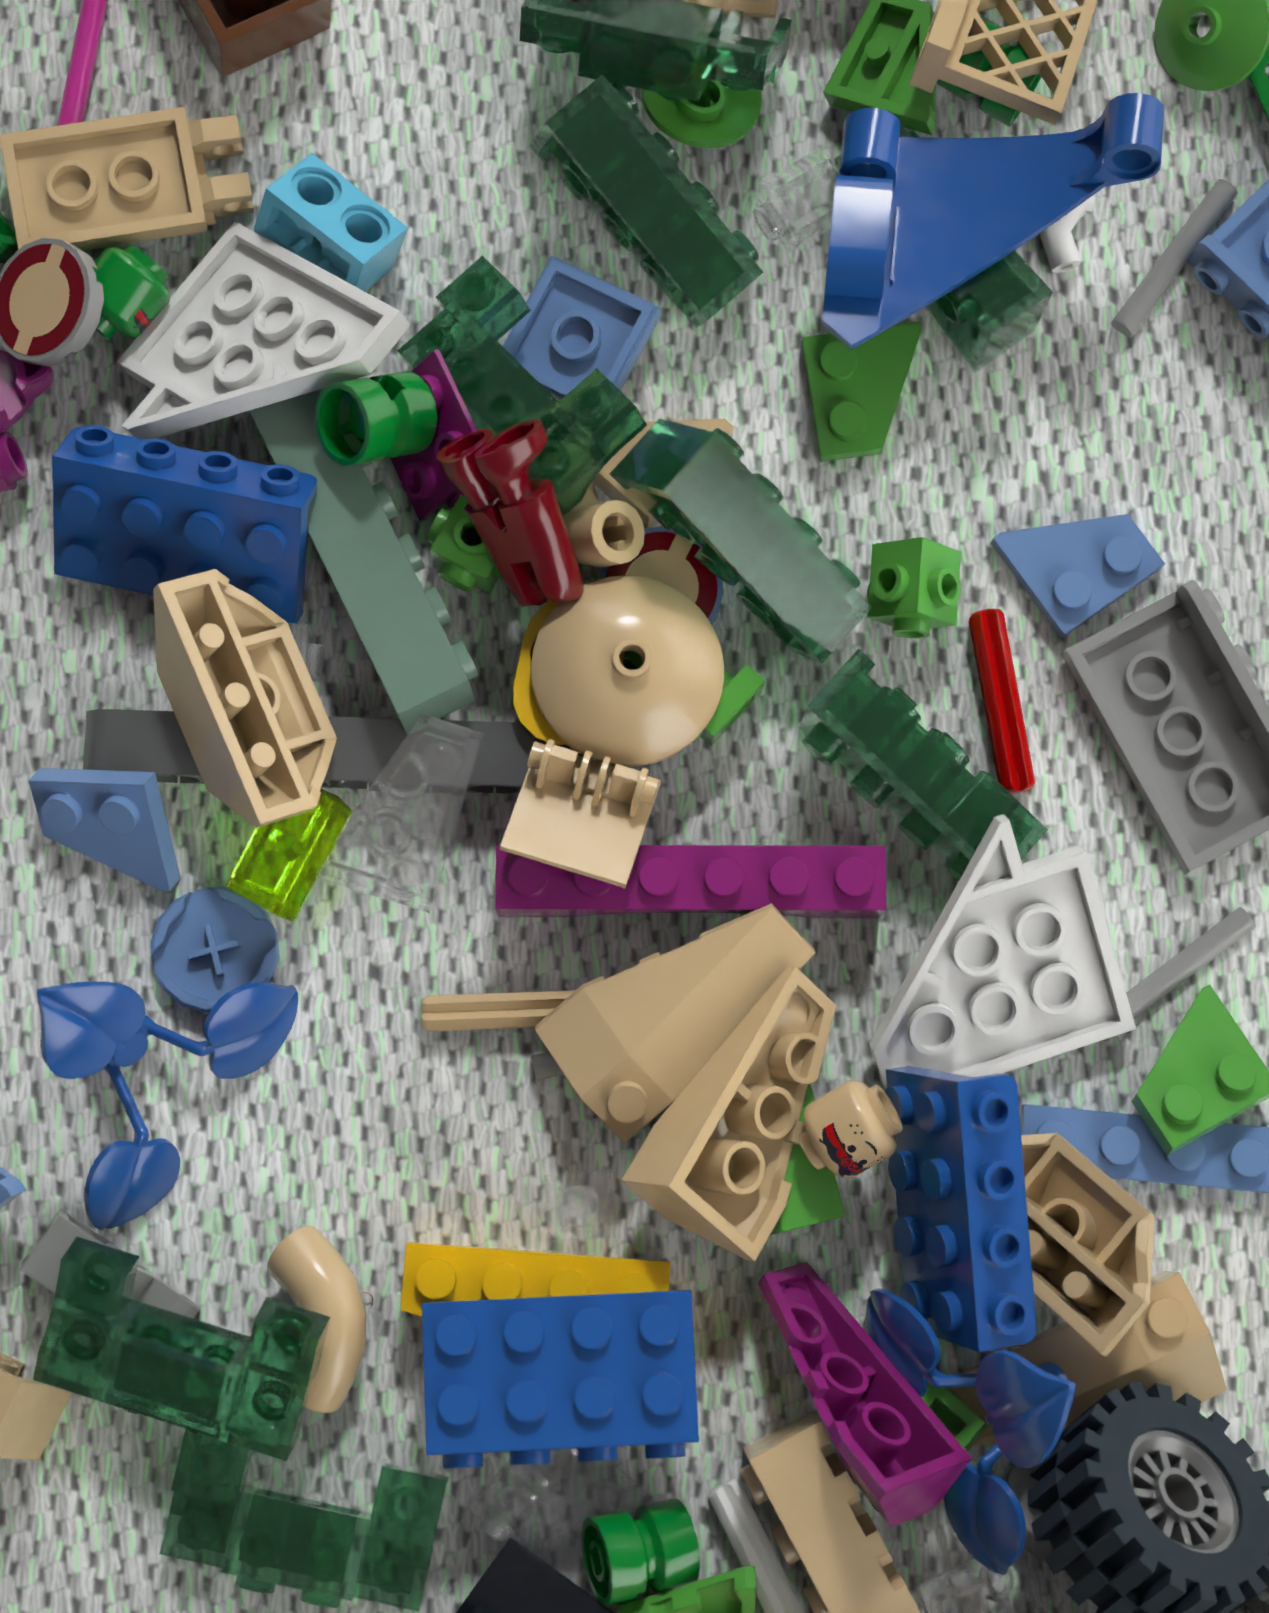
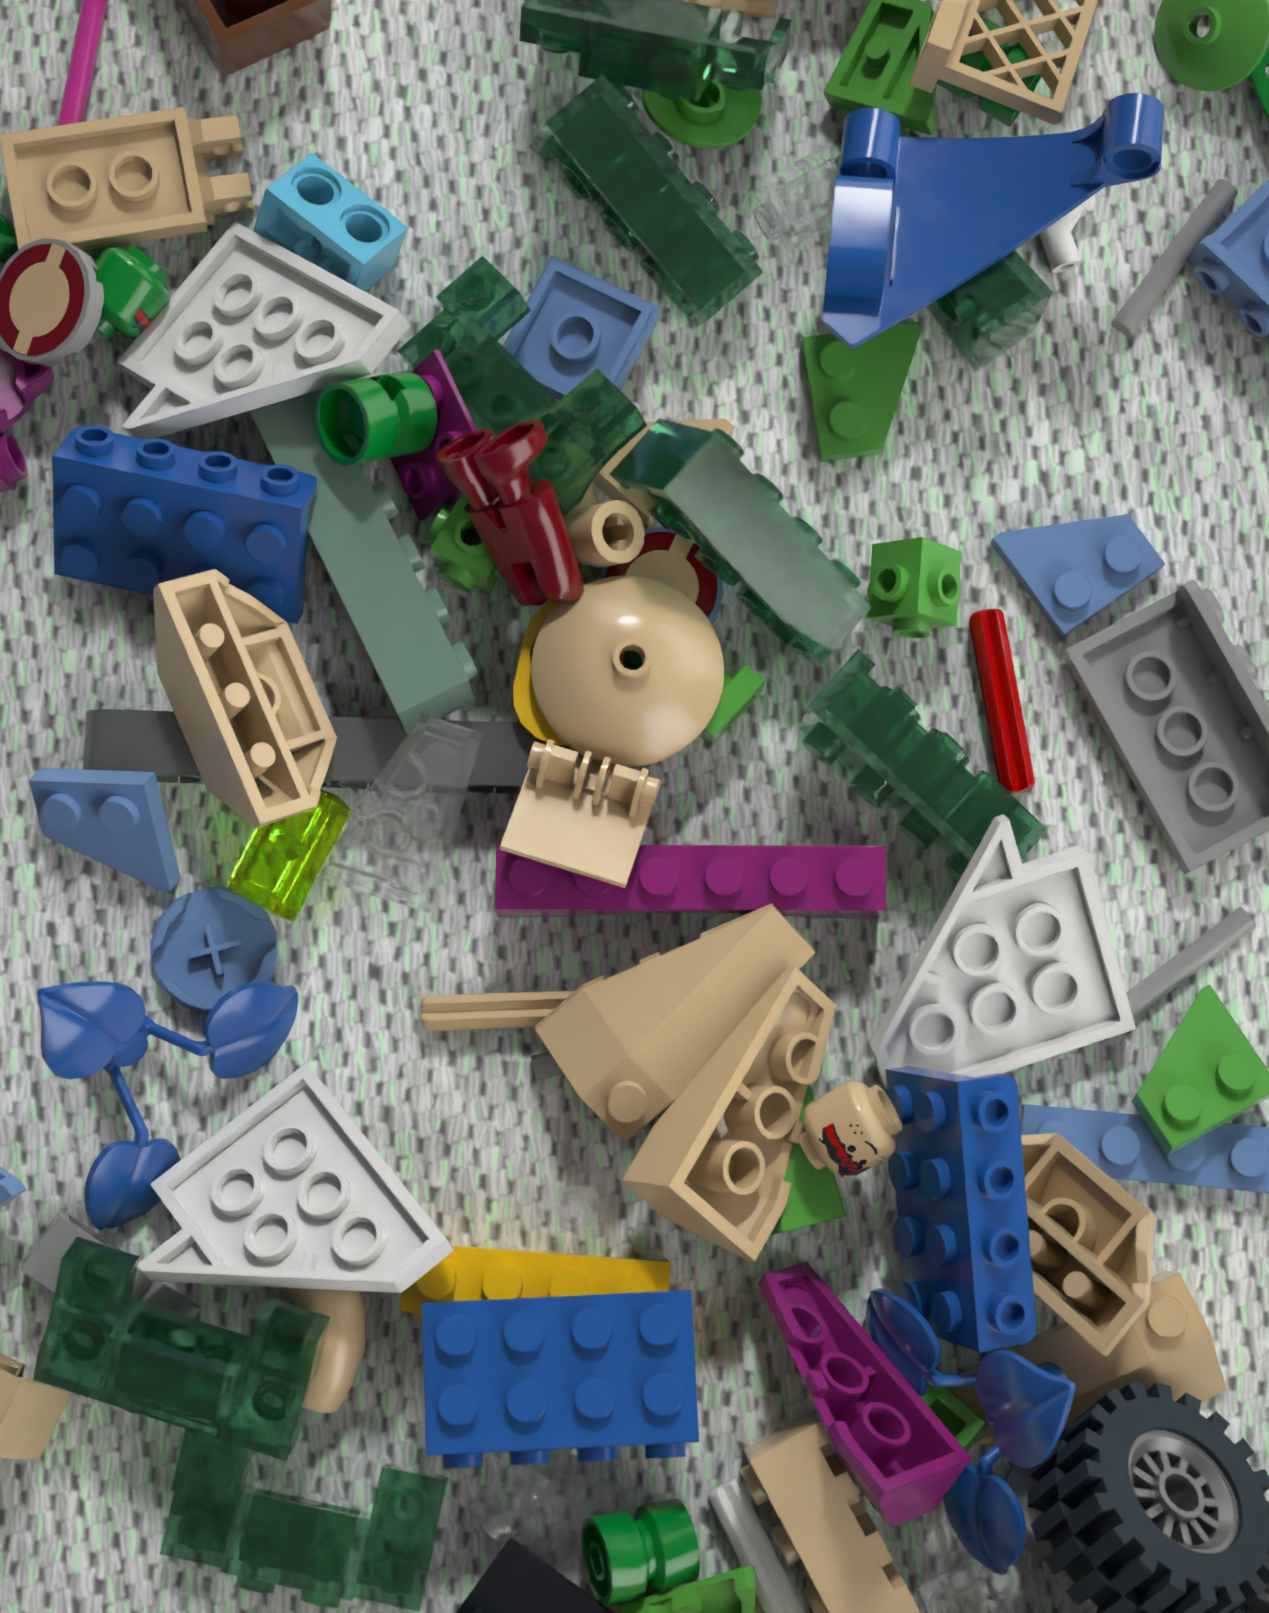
(293, 1203): none -> white wing

